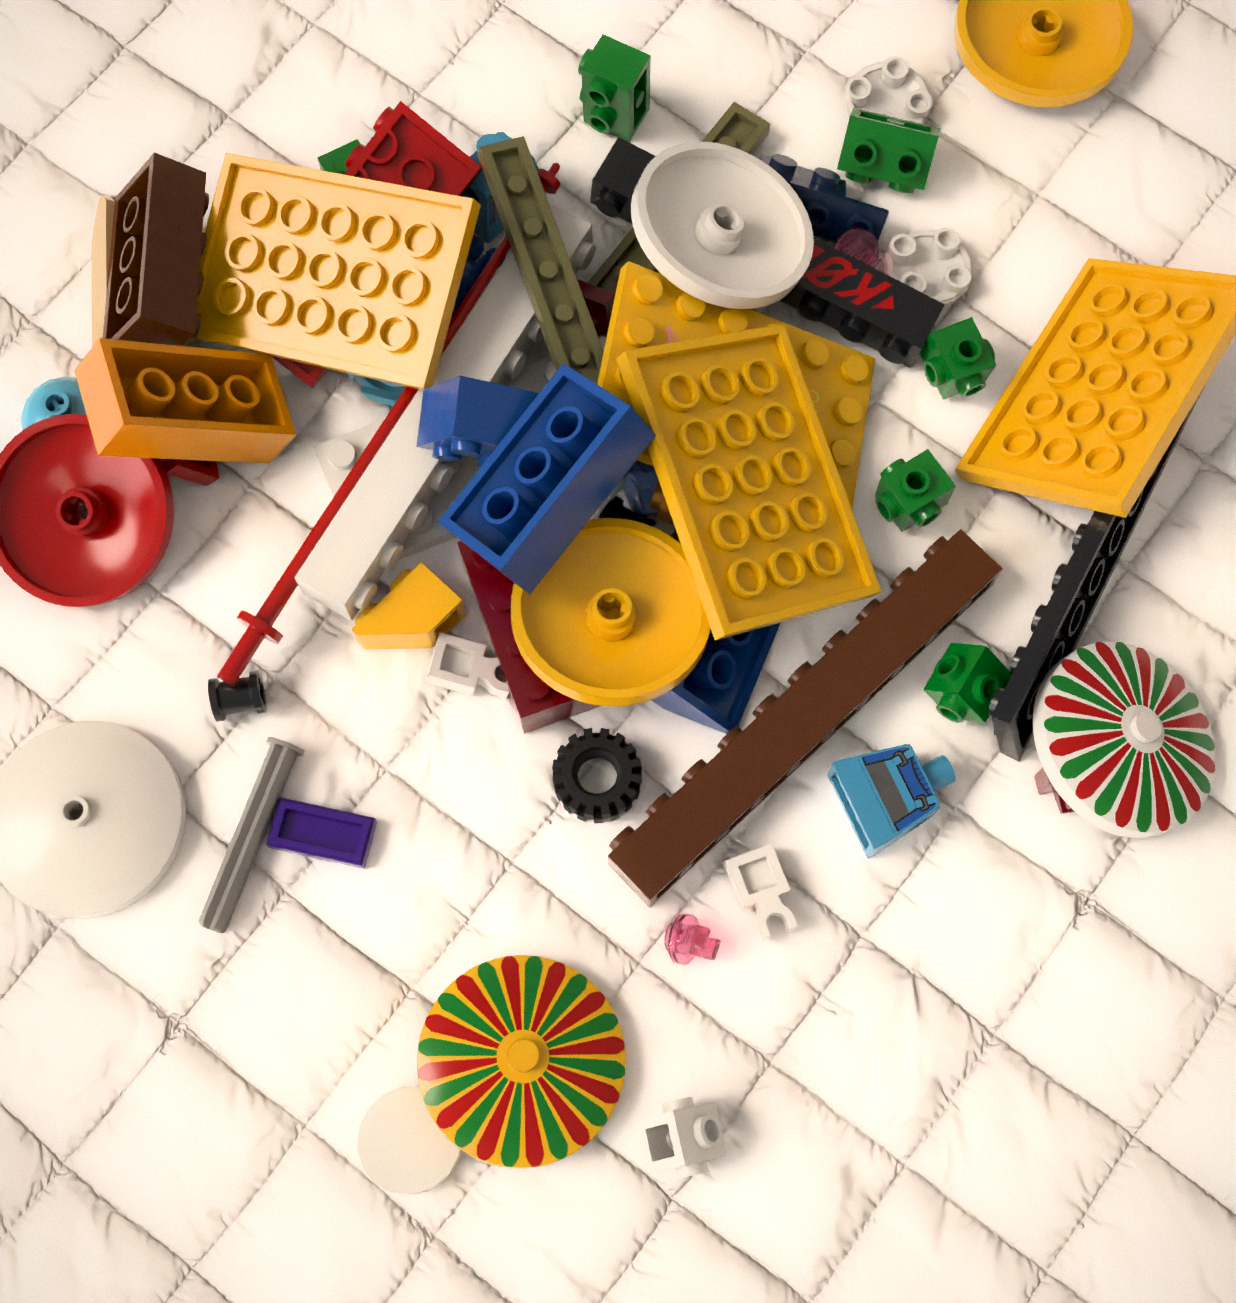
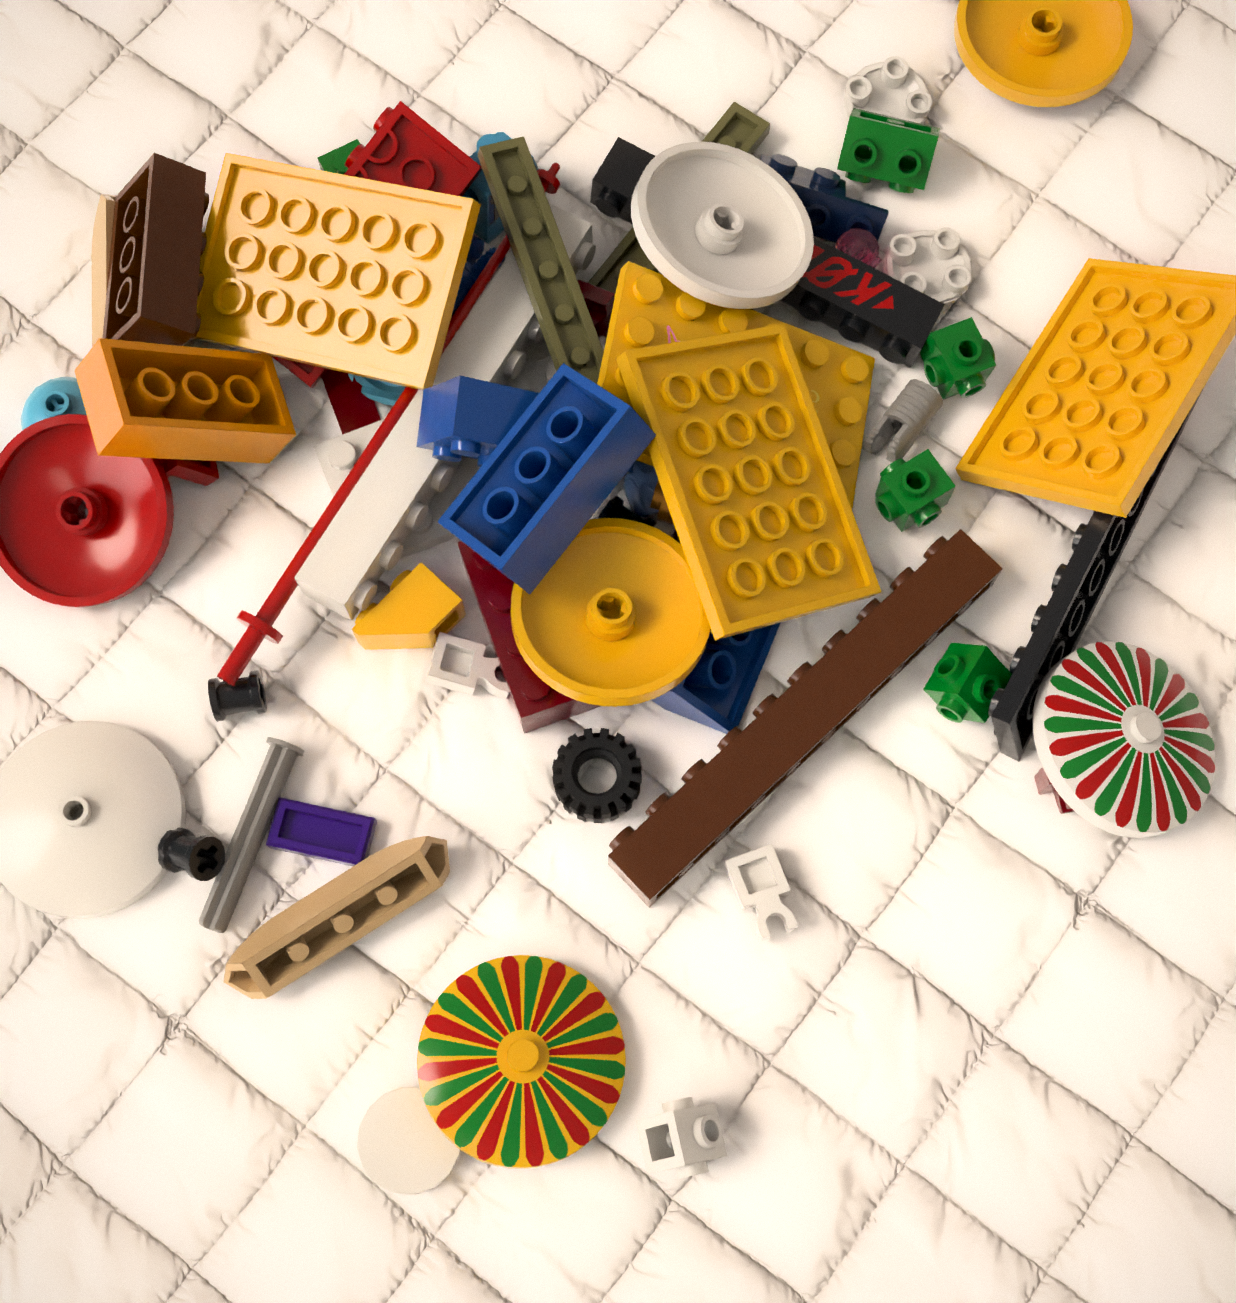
(198, 856): none -> black bush
(337, 915): none -> tan brick
(348, 403): none -> dark red sticker
(615, 87): green brick -> none
(688, 939): clear pink plate -> none
(888, 793): dark azure torso -> none
(904, 418): none -> light grey hinge

